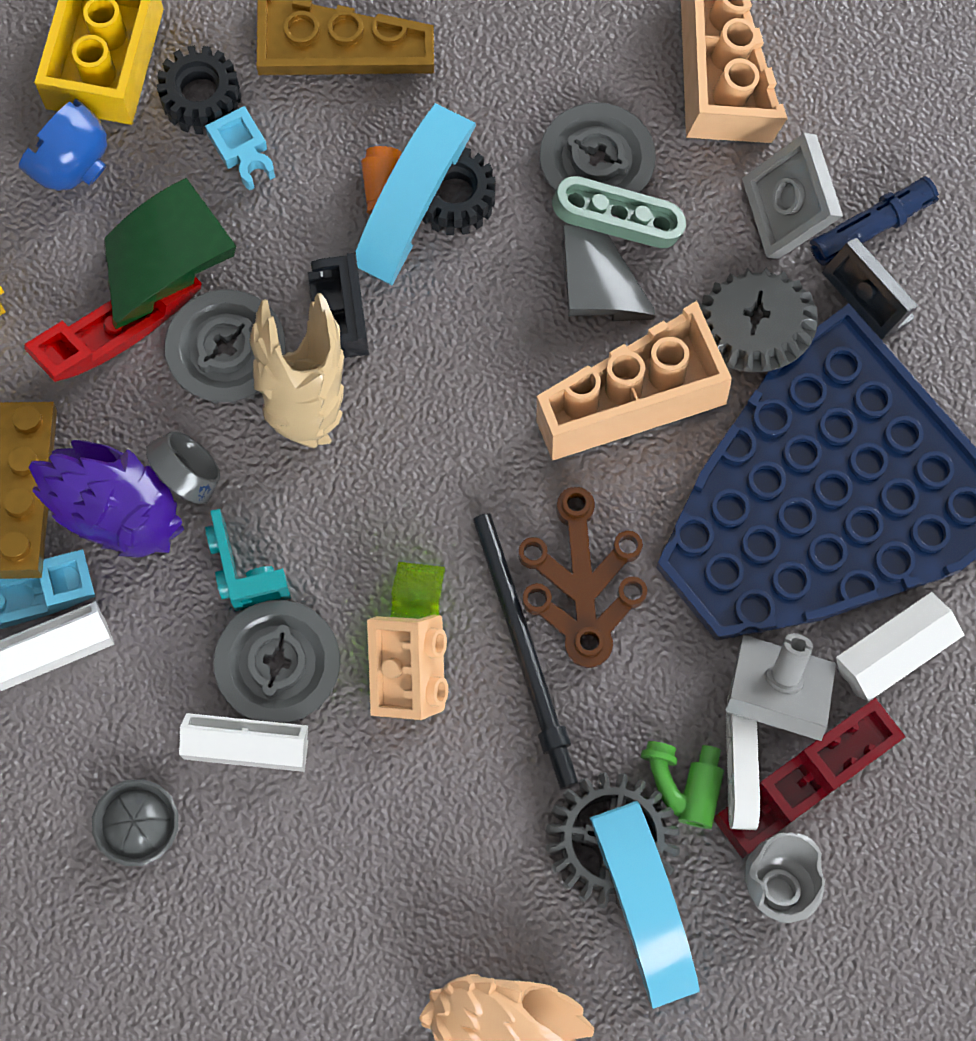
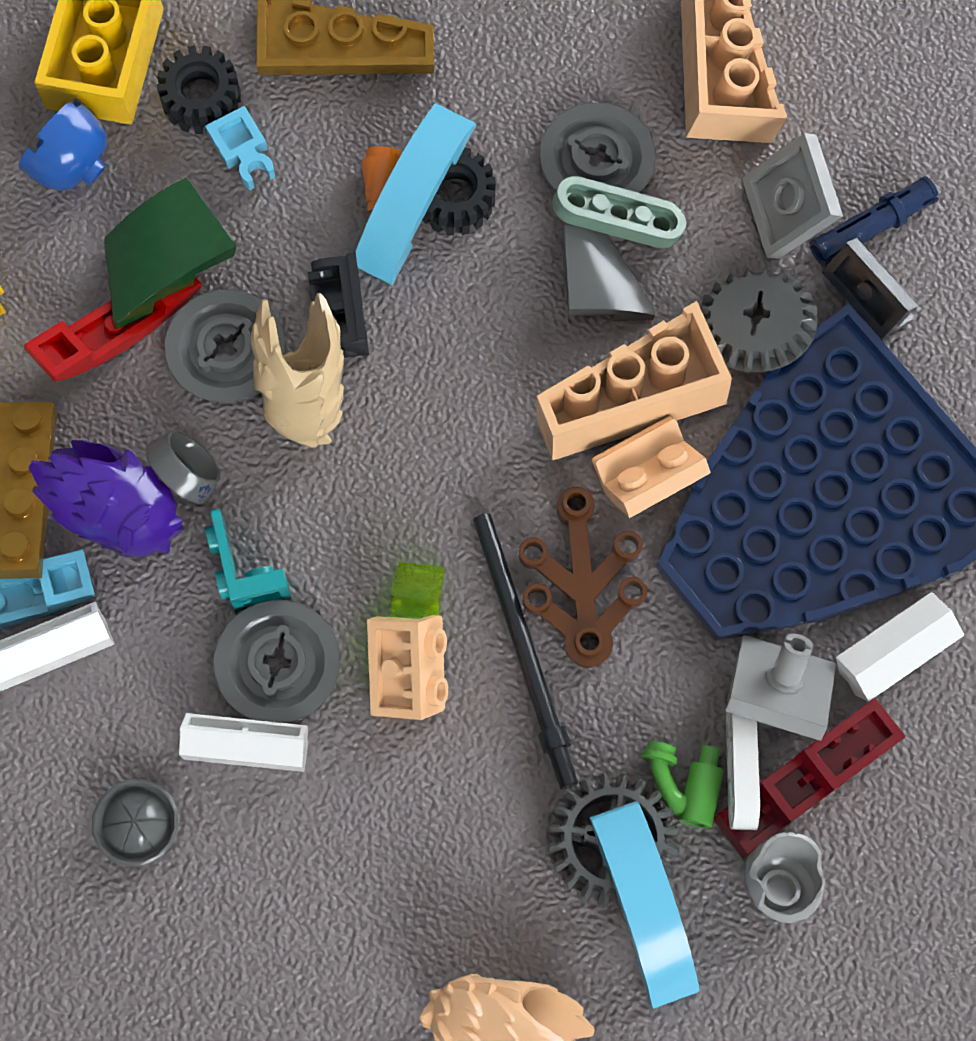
(649, 467): none -> light nougat bracket

